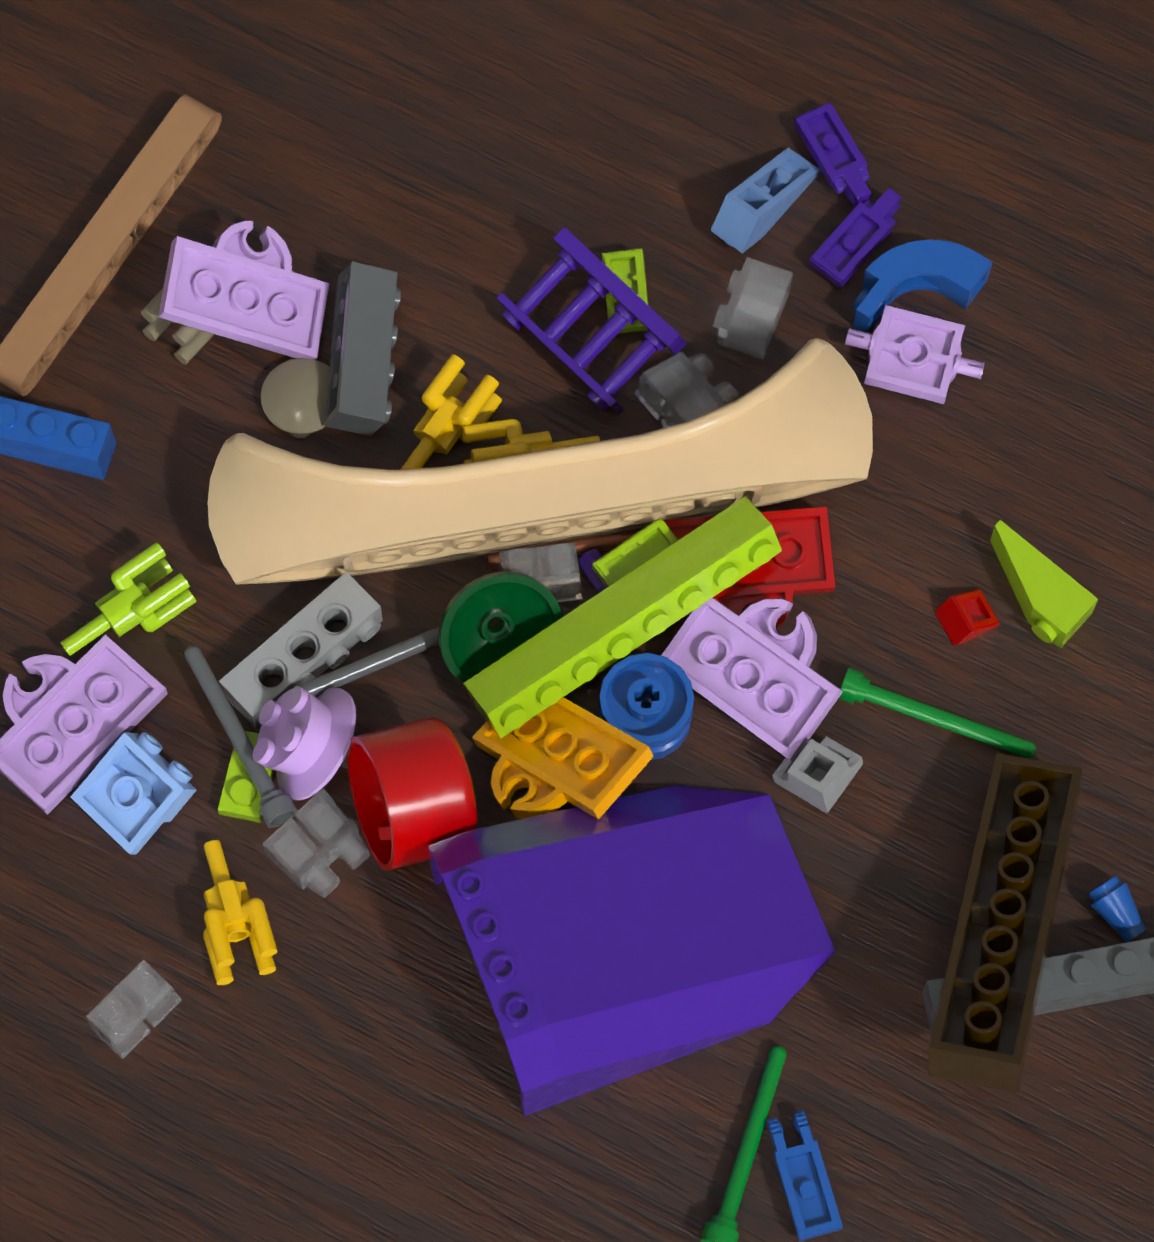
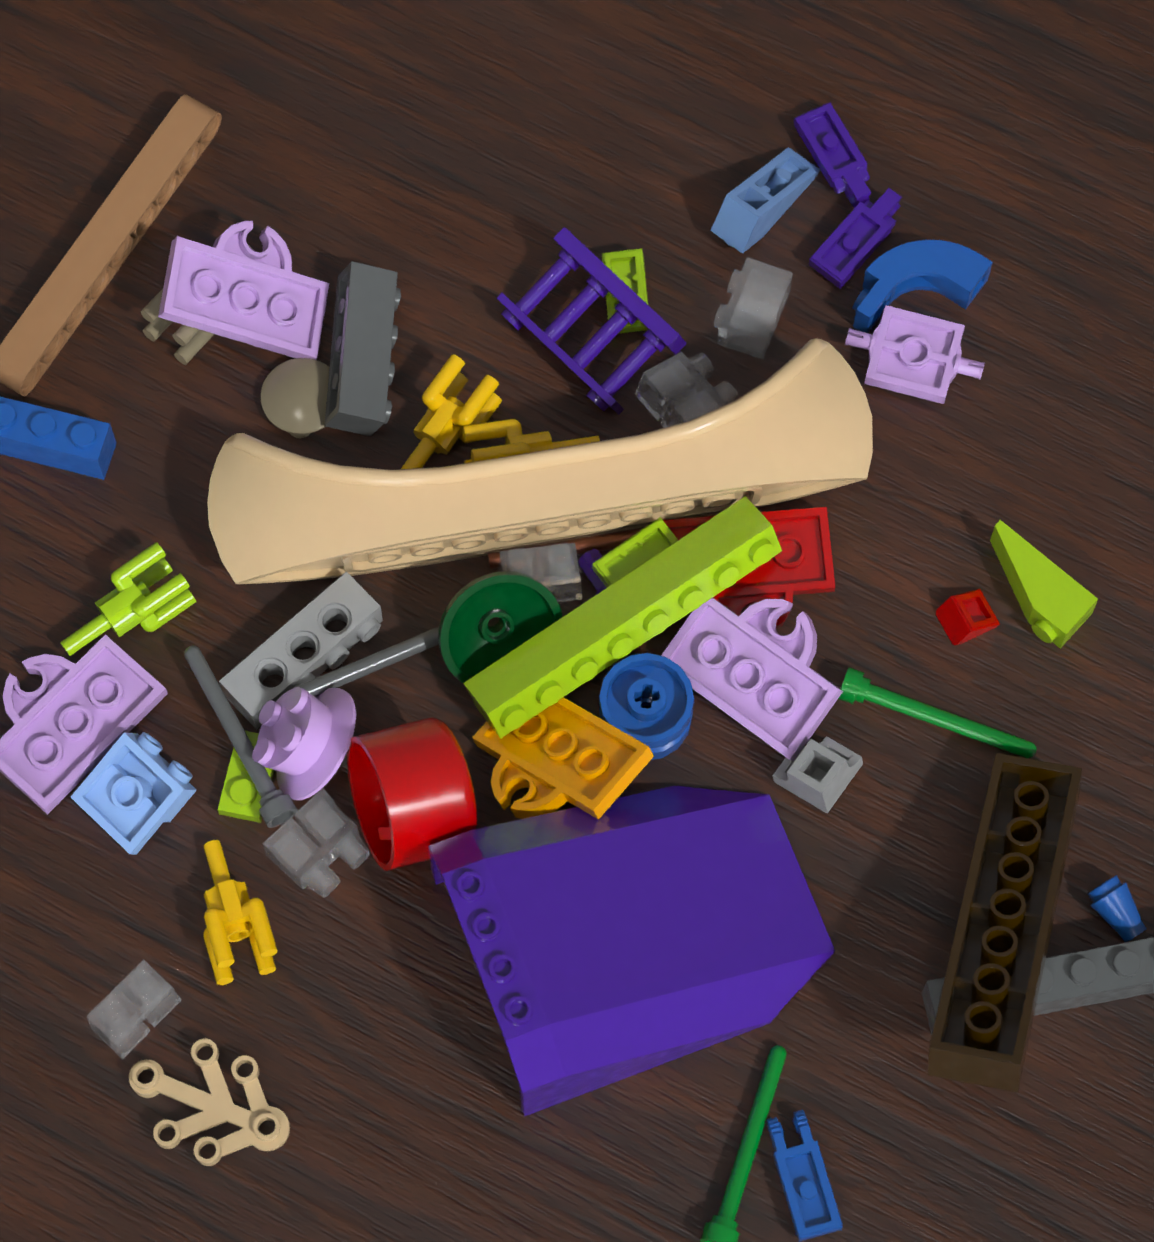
(215, 1107): none -> tan plant

